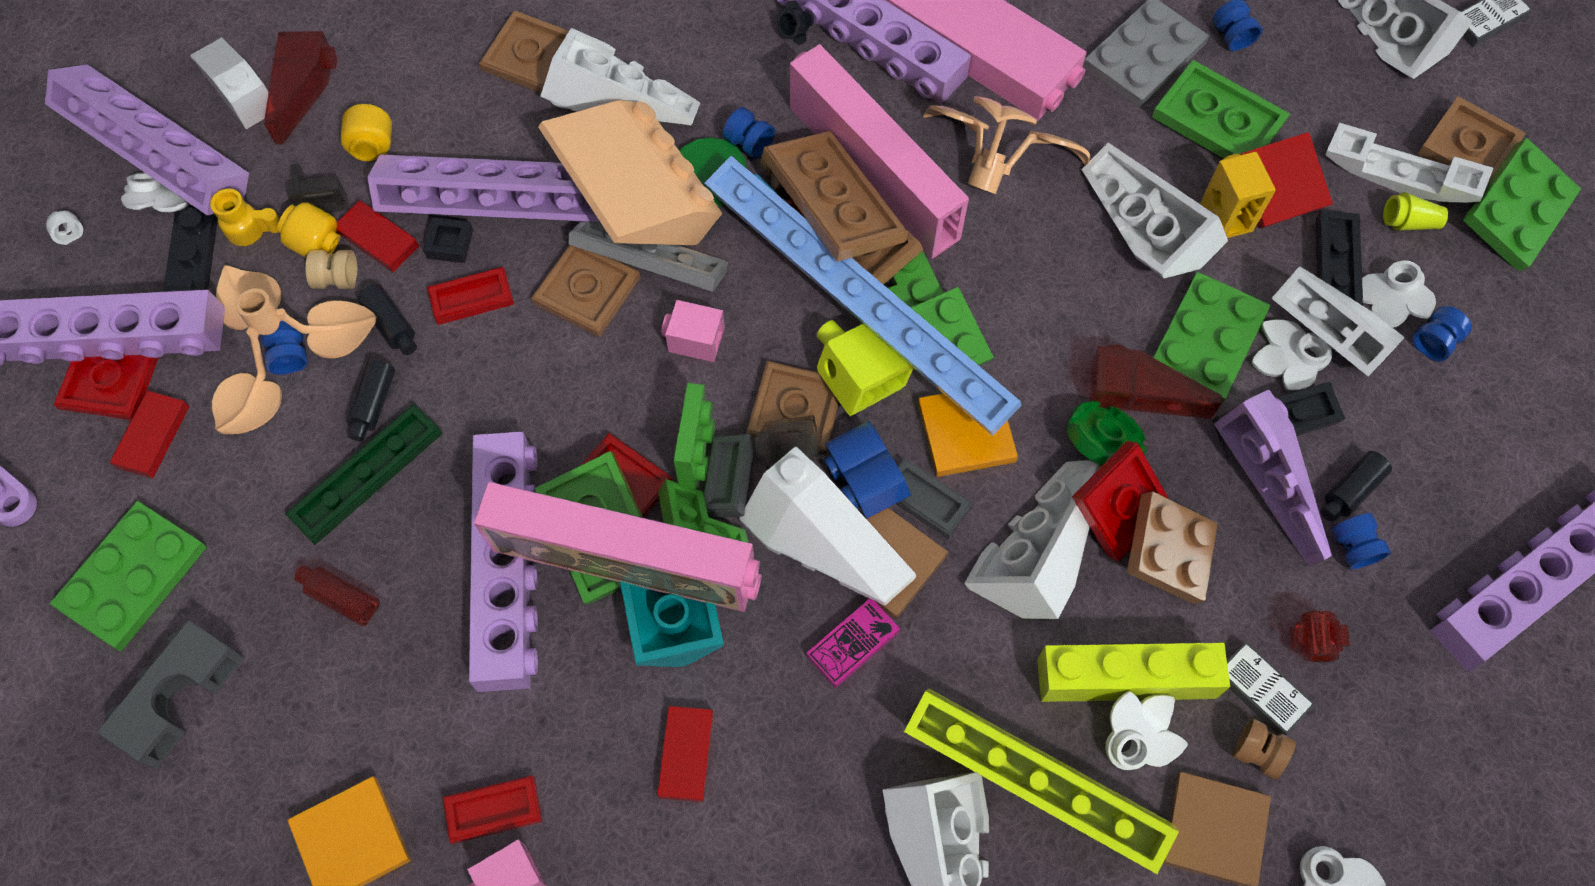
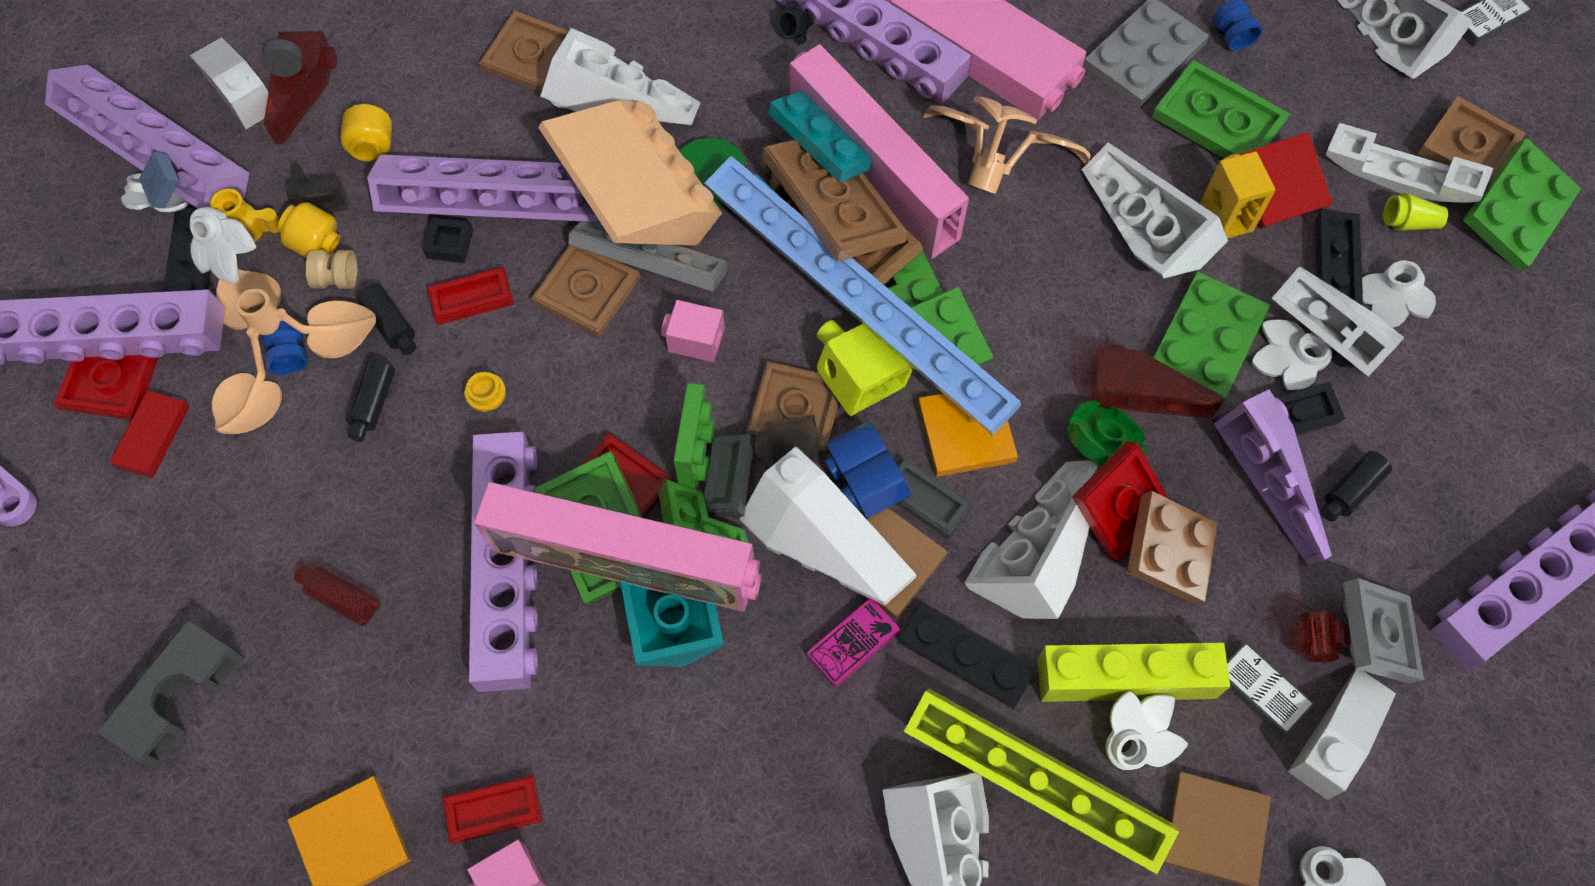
(70, 223): white hinge -> none
(128, 576): bright green plate -> none
(159, 180): none -> sand blue tile
(217, 242): none -> white plate
(282, 58): none -> dark grey tile
(363, 474): dark green tile -> none
(376, 236): red tile -> none
(485, 391): none -> yellow plate
(685, 754): red tile -> none
(748, 132): blue wheel -> none
(820, 136): none -> teal plate
(967, 656): none -> black plate
(1264, 749): medium nougat wheel -> none
(1344, 736): none -> white slope
(1361, 541): blue wheel -> none
(1382, 631): none -> light grey plate
(1442, 333): blue wheel -> none

